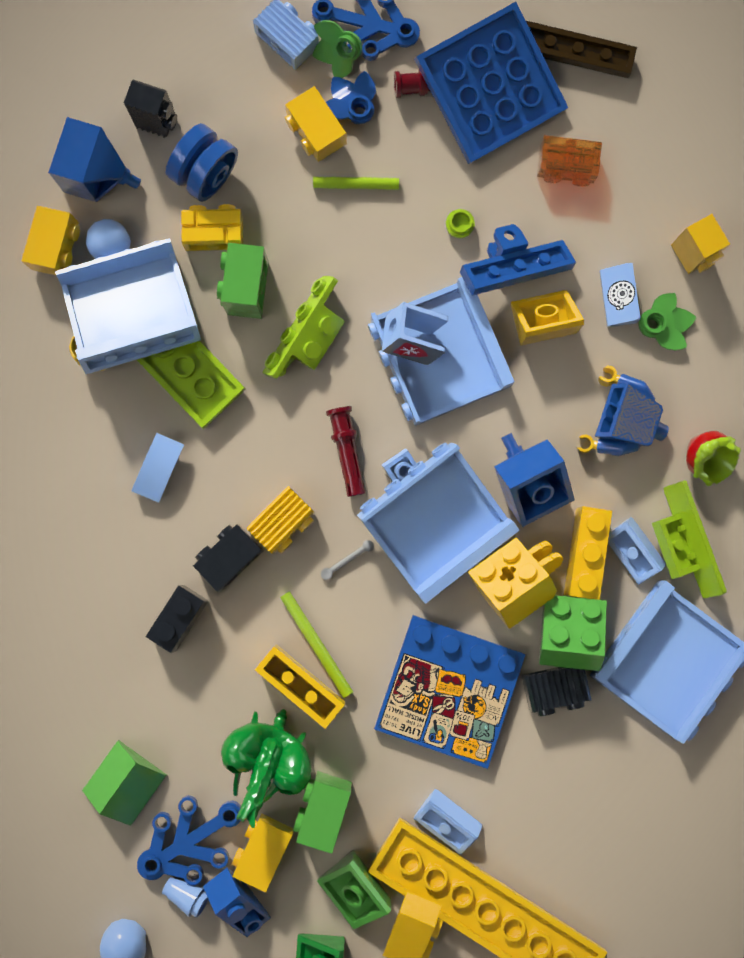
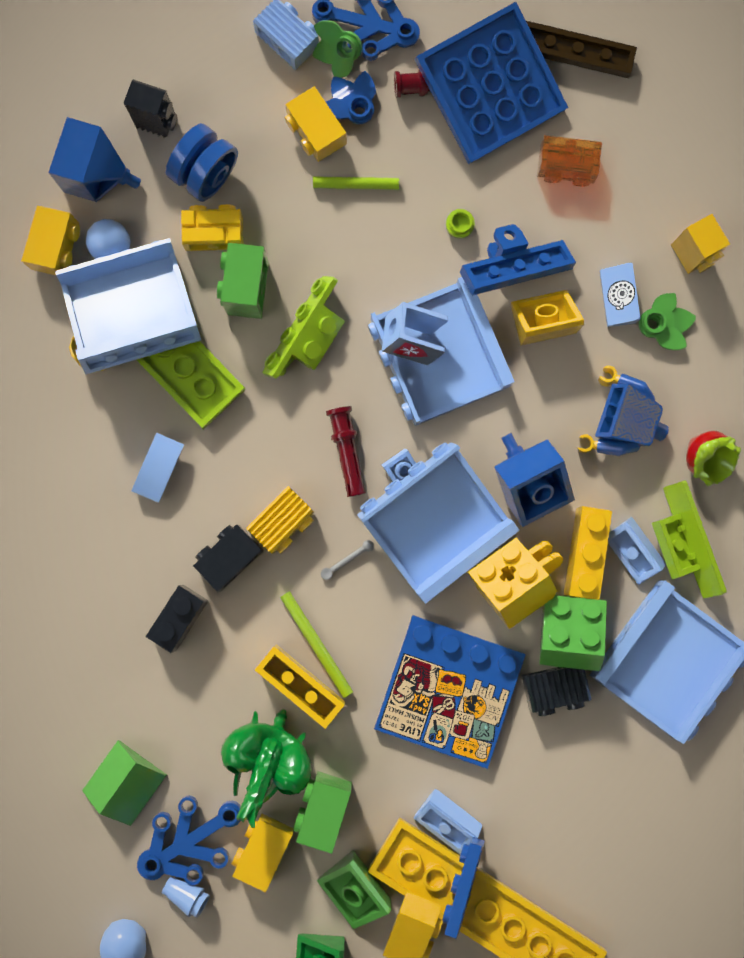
(235, 903): blue slope -> none
(462, 887): none -> blue plate

